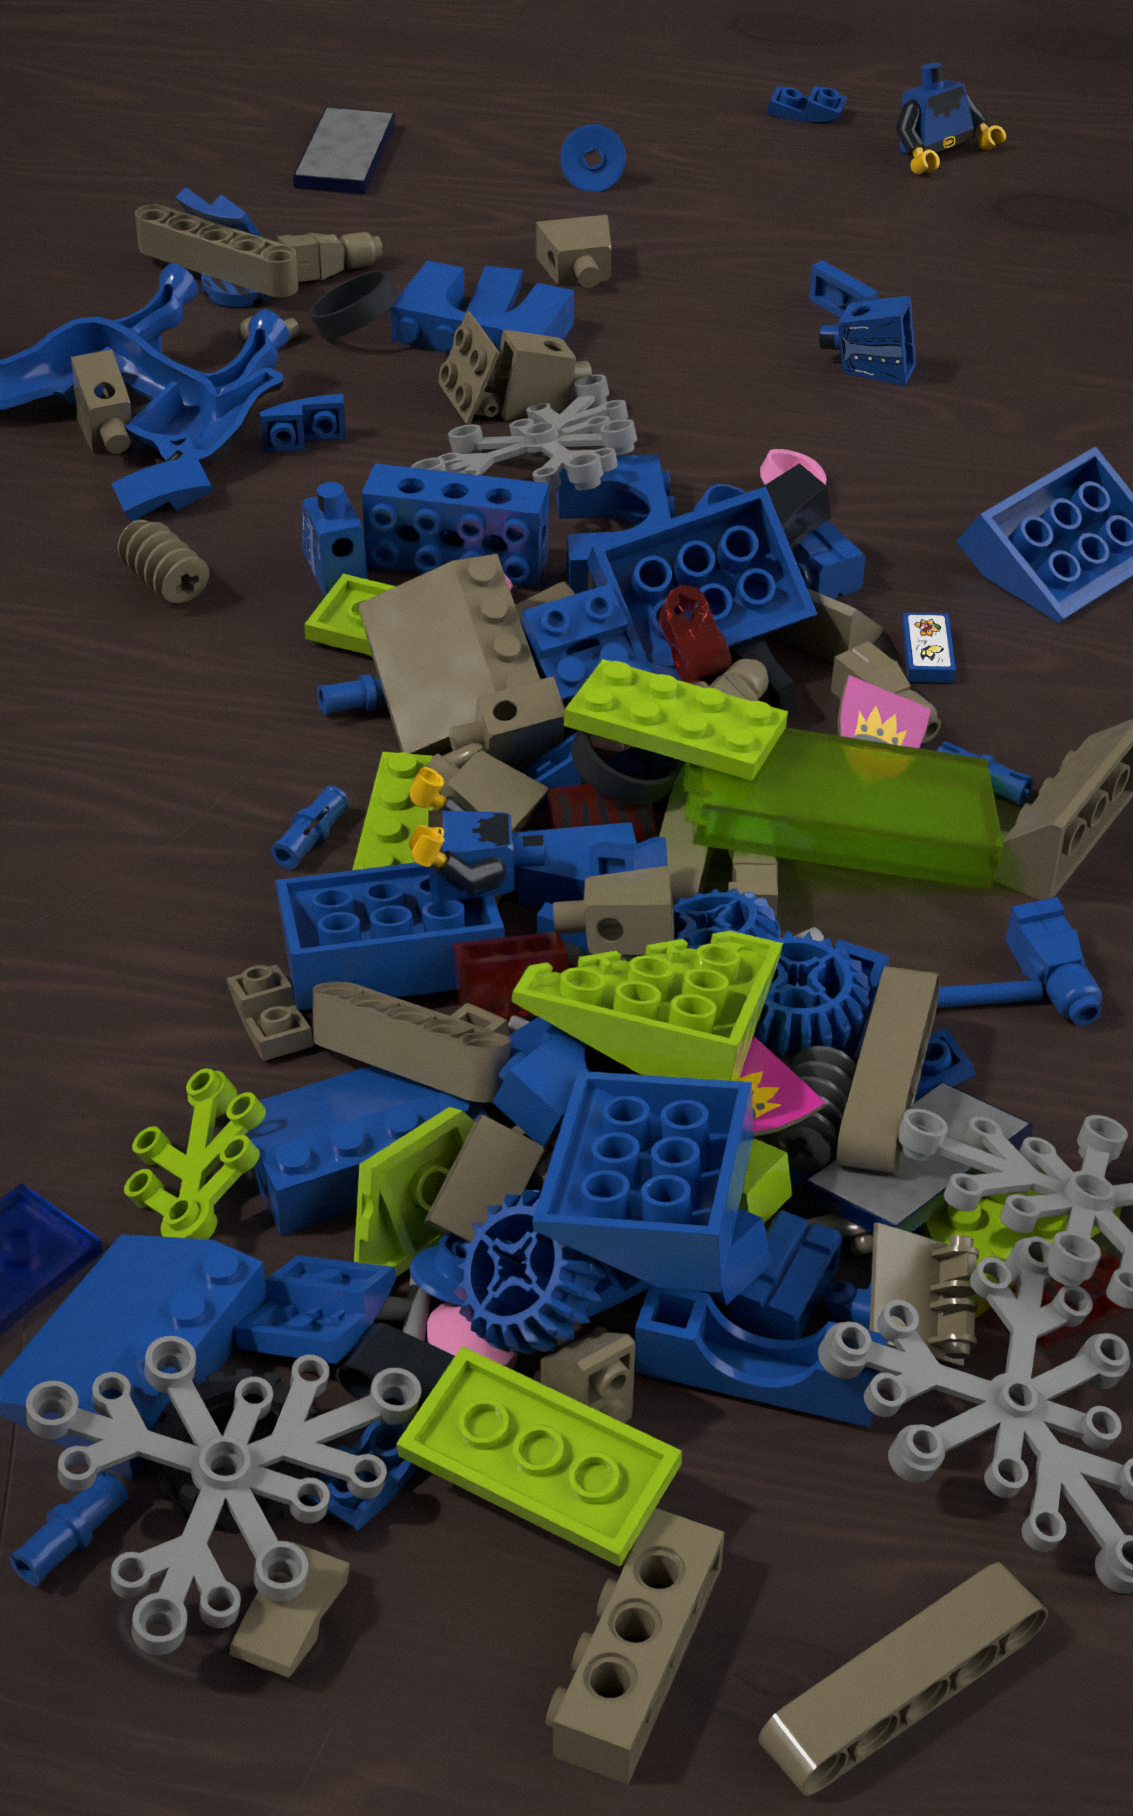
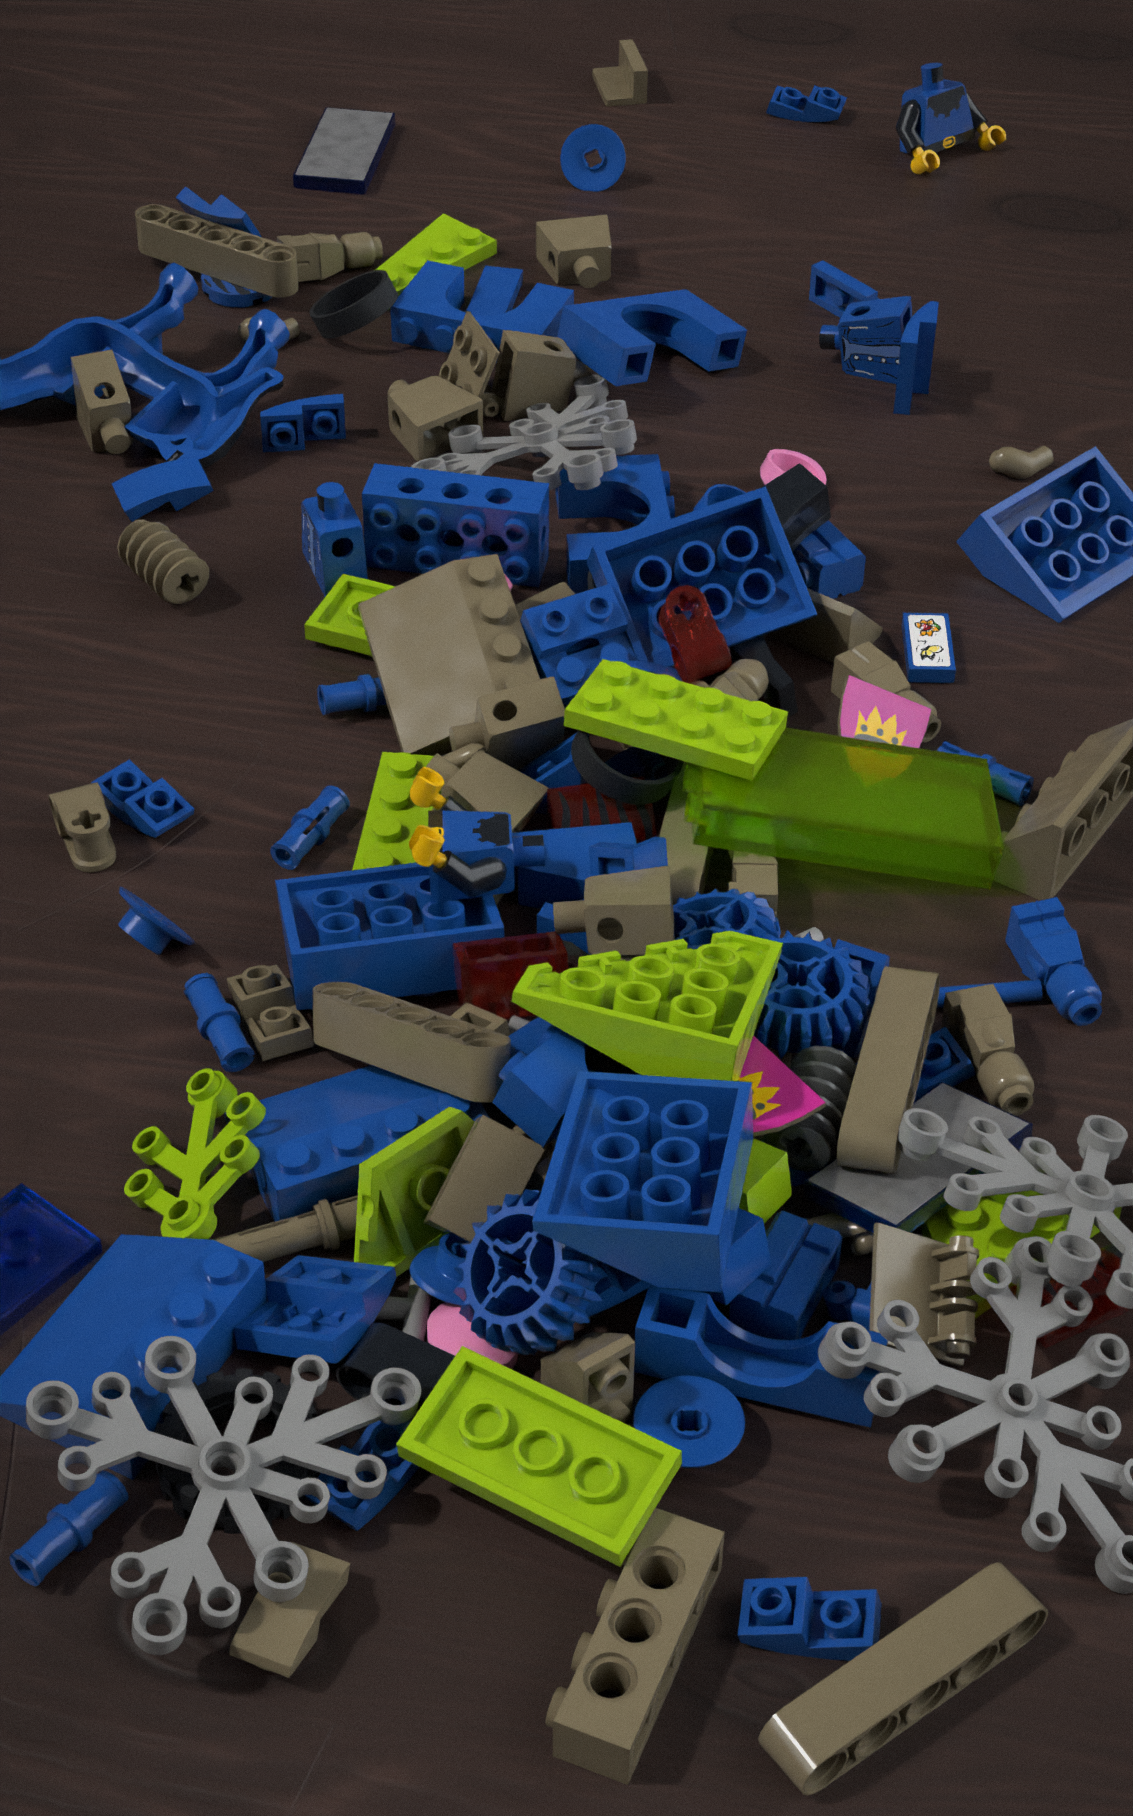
(84, 825): none -> dark tan piece
(140, 802): none -> blue slope
(149, 925): none -> blue piece
(218, 1022): none -> blue pin
(324, 1226): none -> dark tan pin
(427, 411): none -> dark tan torso
(441, 242): none -> lime wing
(621, 334): none -> blue arch
(626, 82): none -> dark tan panel
(692, 1404): none -> blue piece
(818, 1624): none -> blue slope
(916, 357): none -> blue slope
(986, 1036): none -> dark tan piece
(1019, 463): none -> dark tan arm

